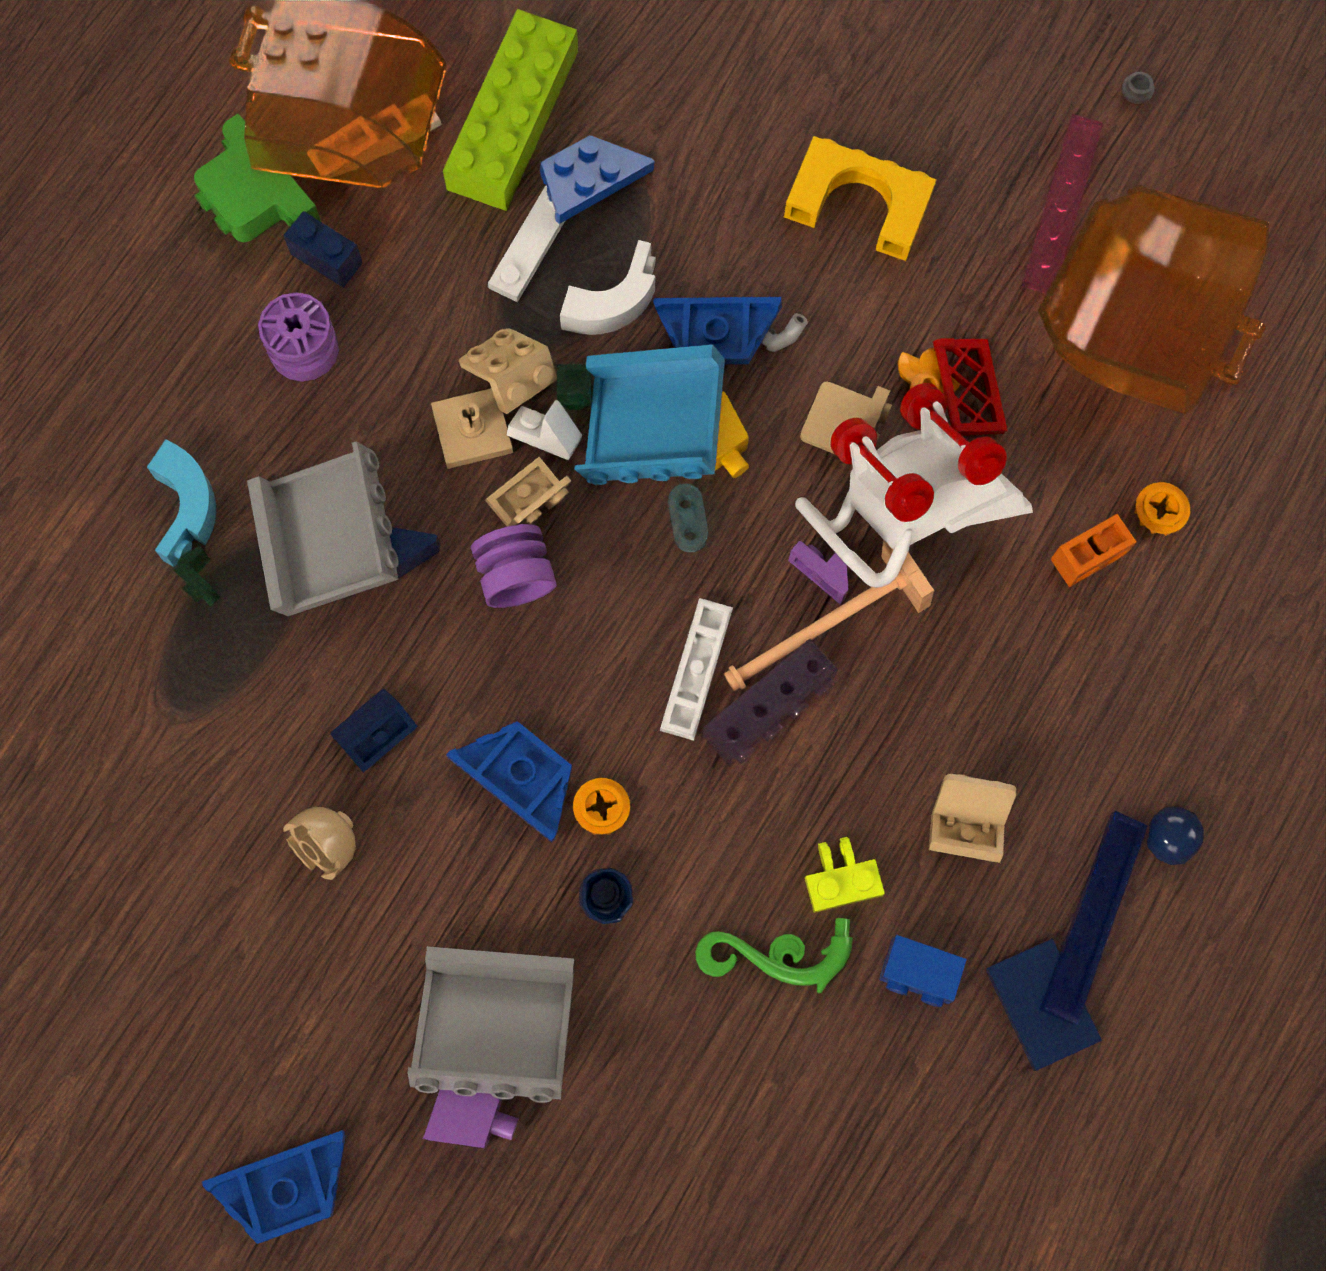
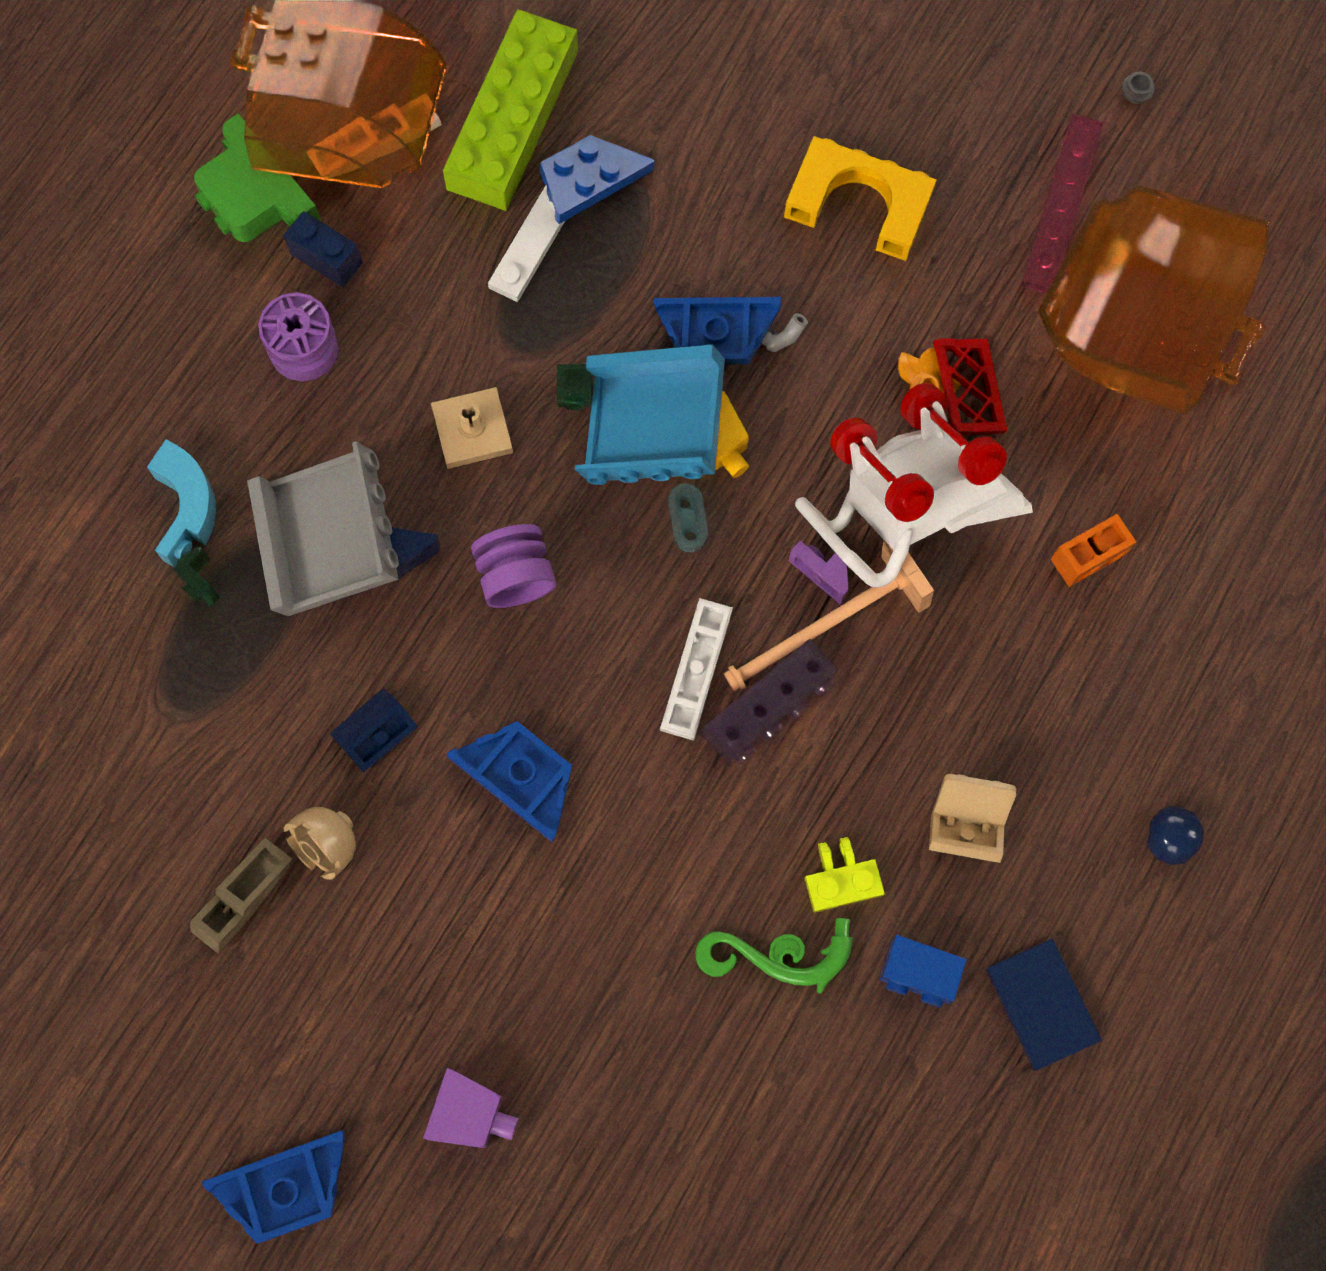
(240, 895): none -> dark tan slope
(493, 1024): light grey panel -> none
(513, 366): tan bracket -> none
(527, 493): tan bracket -> none
(548, 432): white slope -> none
(605, 895): dark blue hair -> none
(610, 792): light orange gear -> none
(615, 308): white arch -> none
(838, 404): tan bracket -> none
(1094, 918): clear blue tile -> none
(1176, 504): light orange gear -> none

